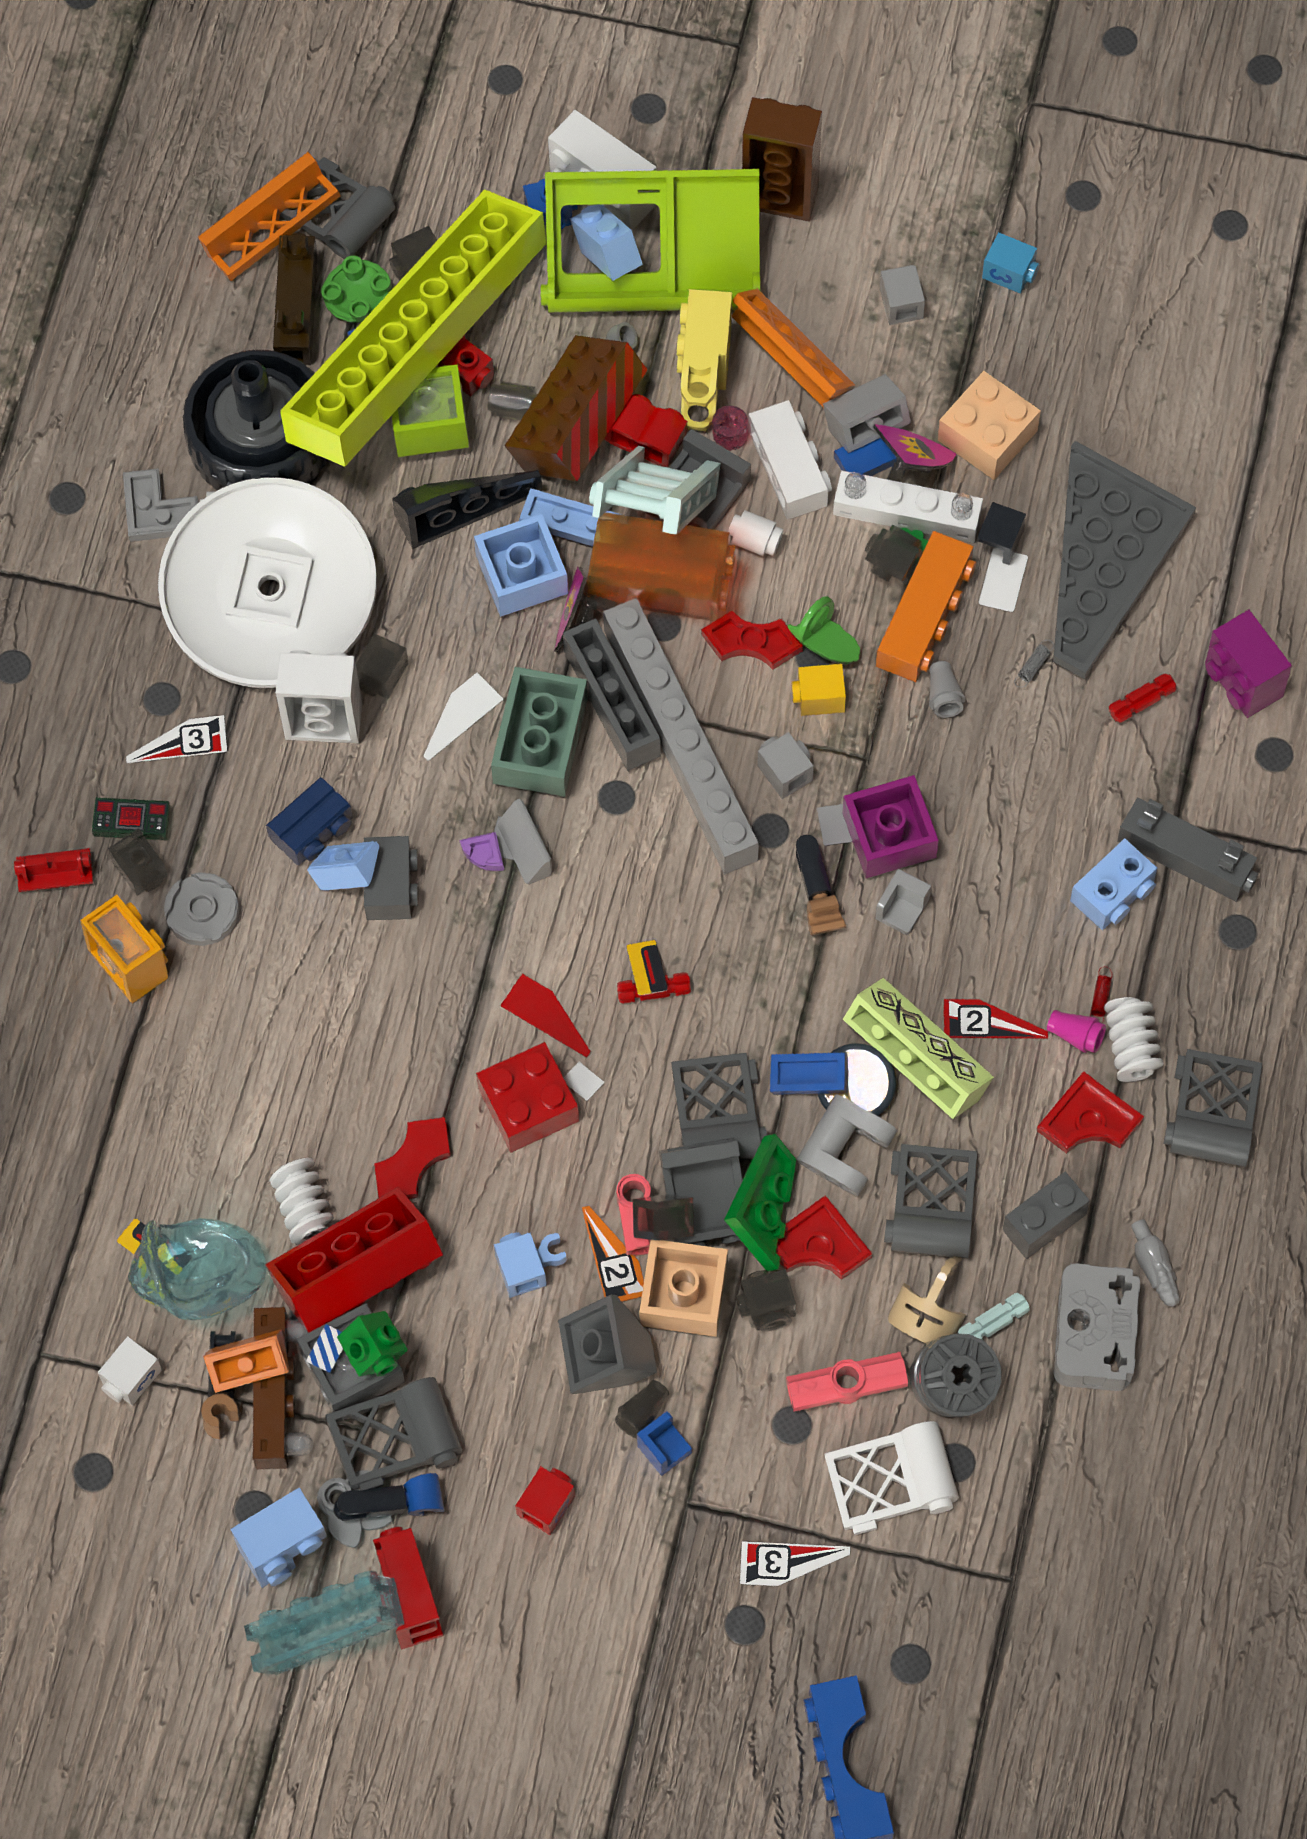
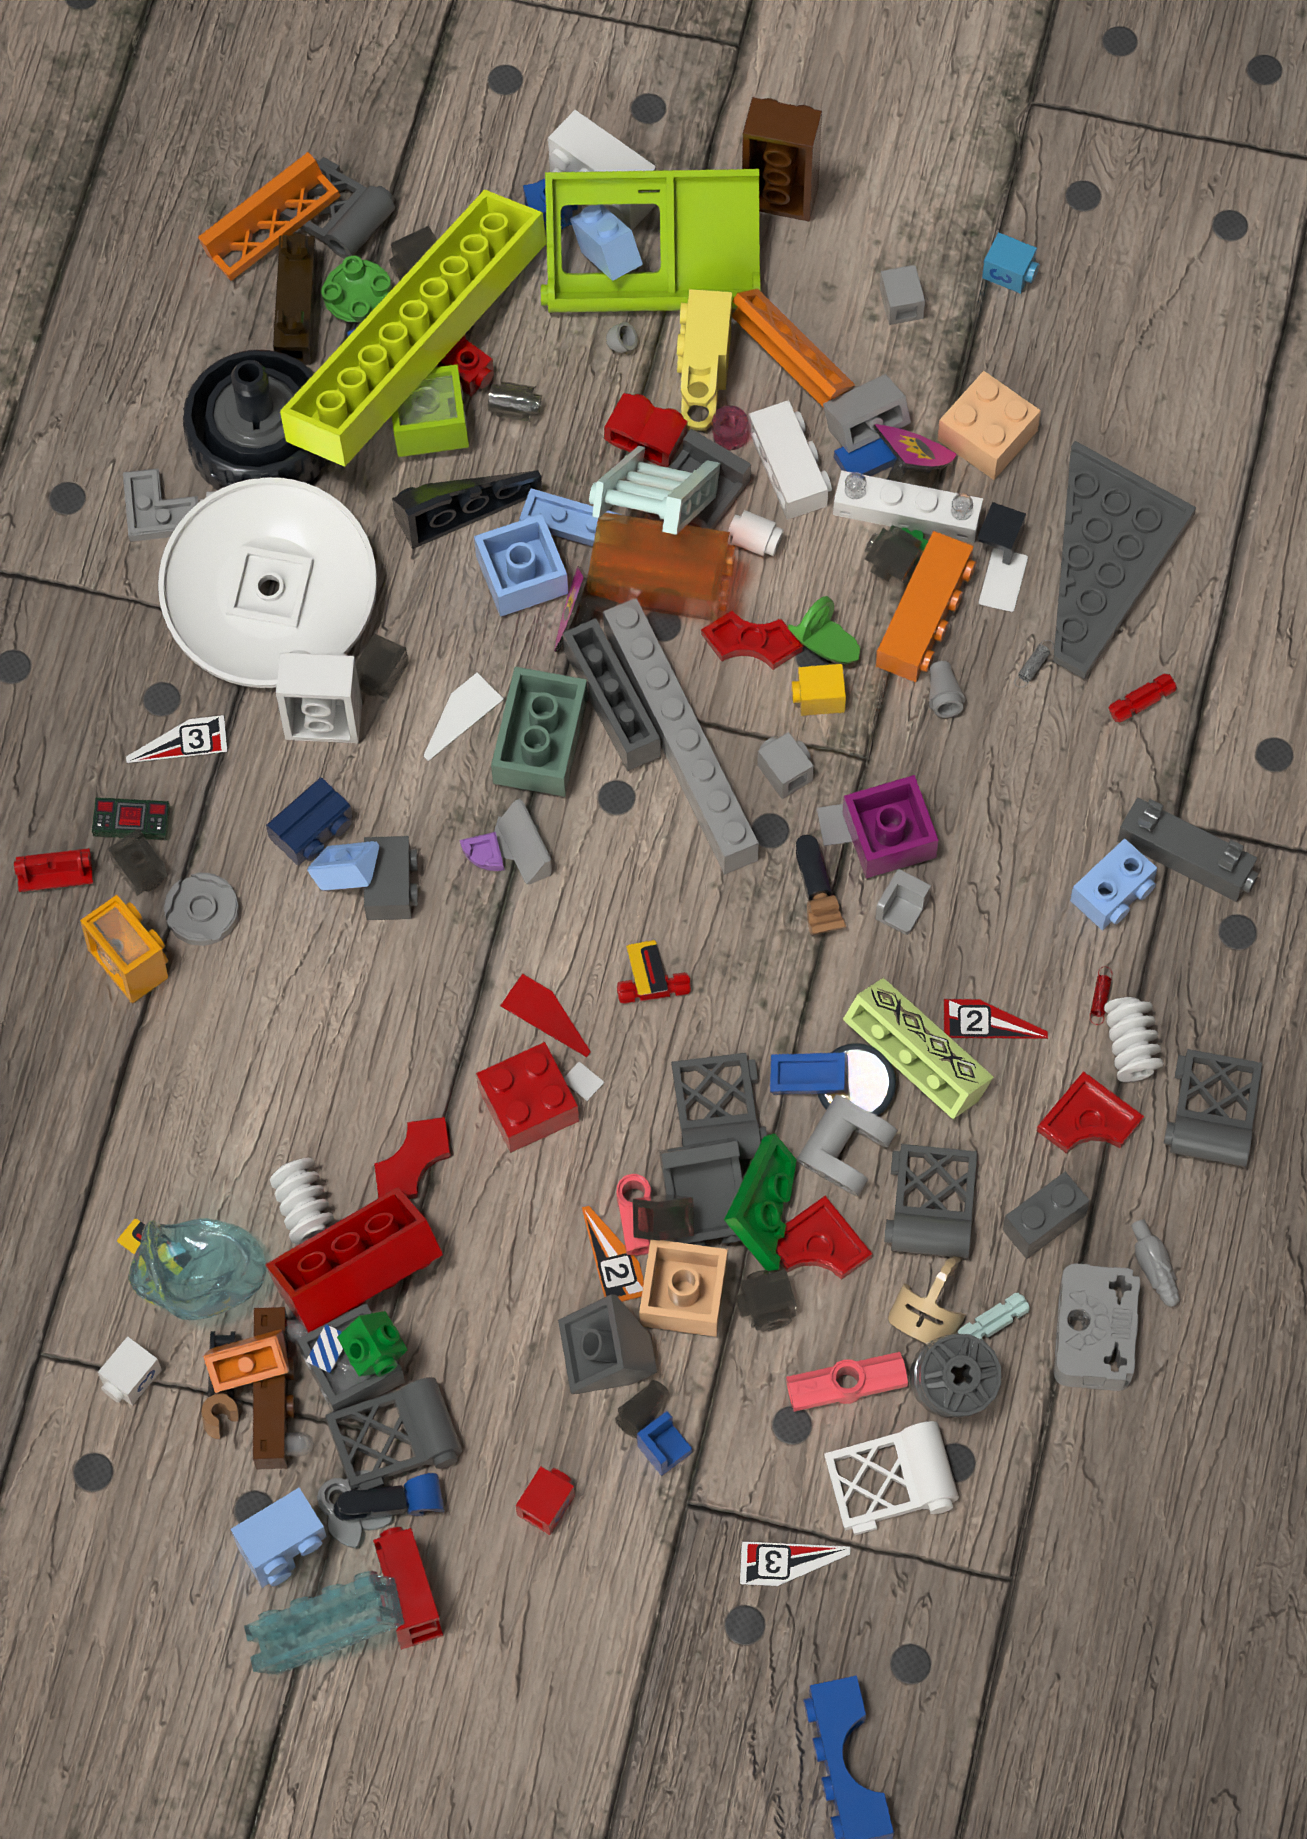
(523, 1263): light blue brick -> none
(576, 407): reddish brown brick -> none
(1078, 1030): dark pink cone -> none
(1247, 664): magenta brick -> none

